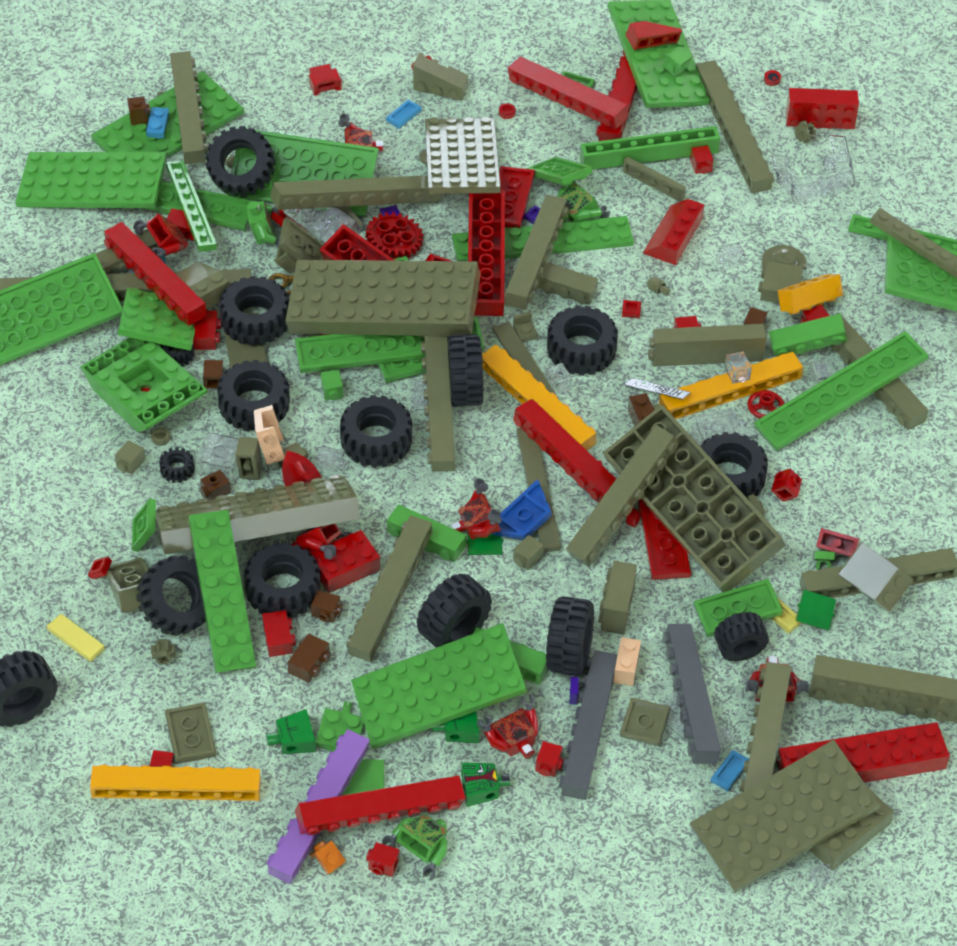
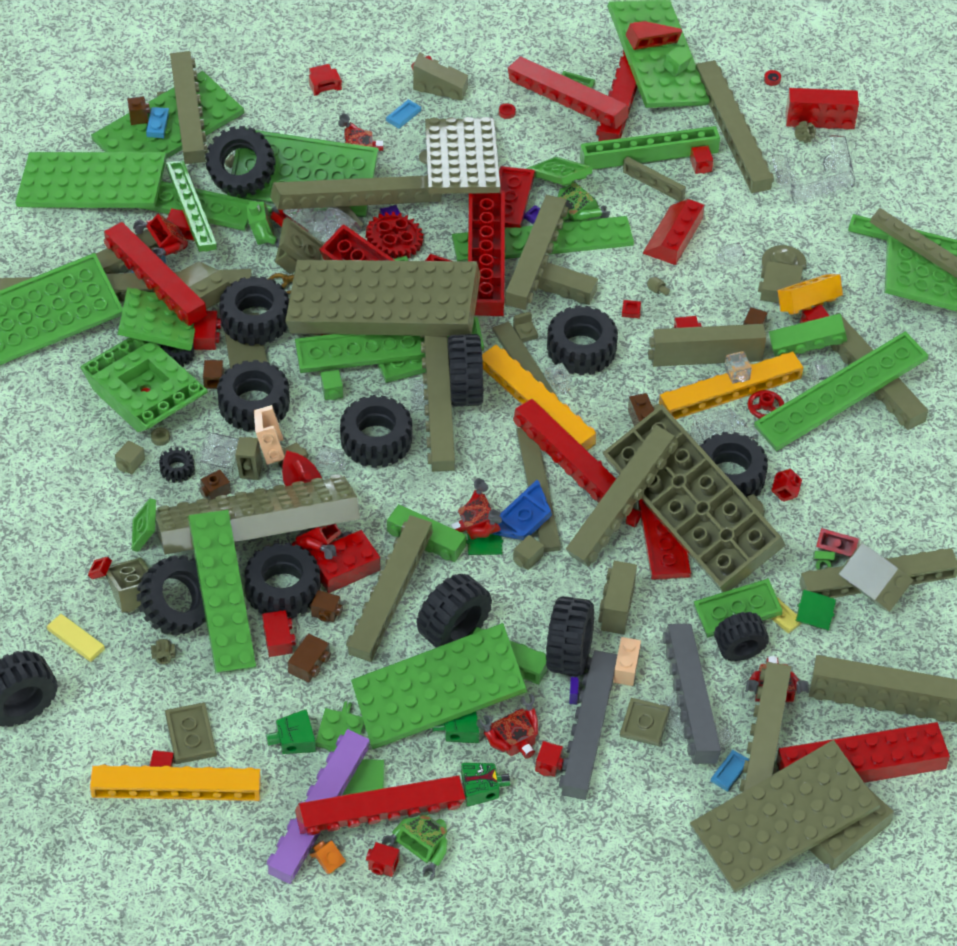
(657, 388): sticker -> none

